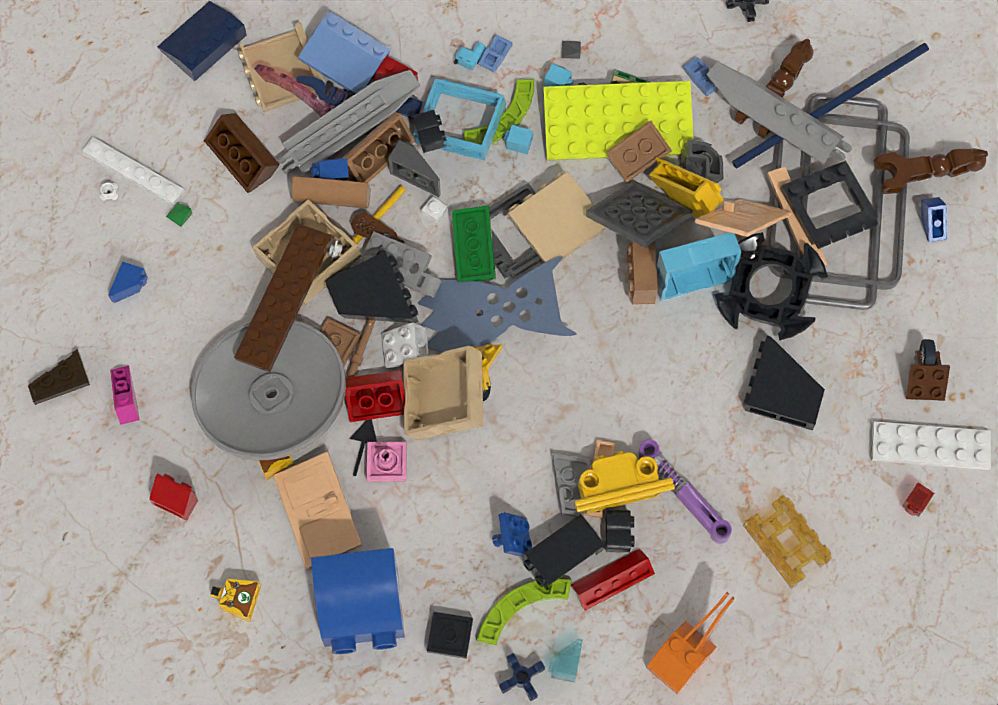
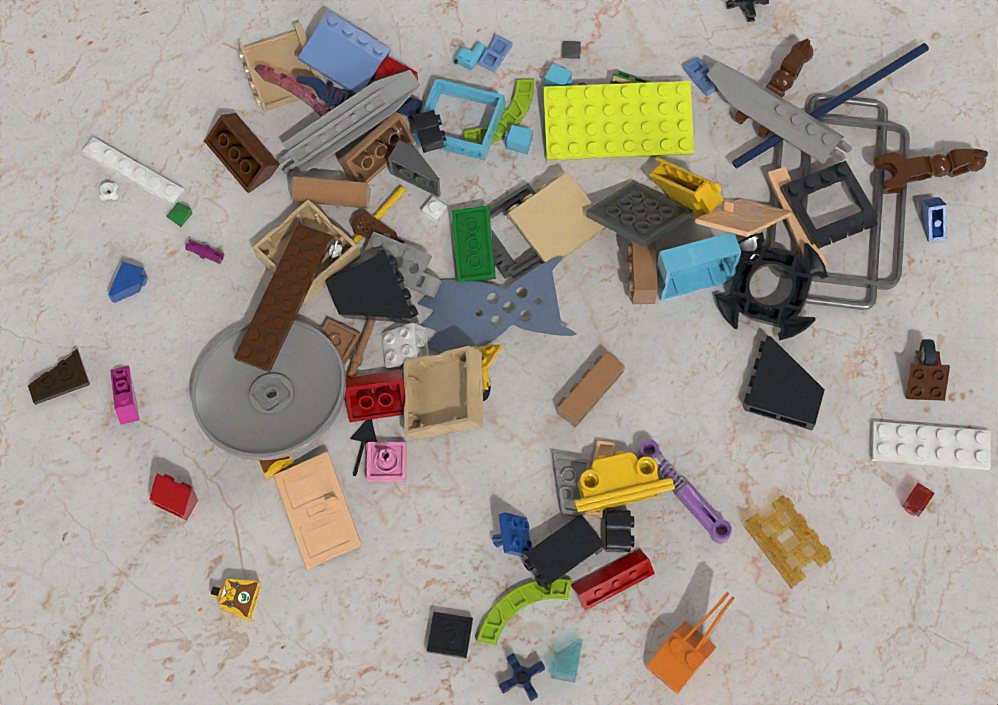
(203, 40): dark blue slope -> none
(204, 251): none -> magenta pin
(330, 169): blue slope -> none
(358, 600): blue brick -> none
(590, 389): none -> medium nougat brick
(638, 151): medium nougat tile -> none
(702, 160): dark grey brick -> none

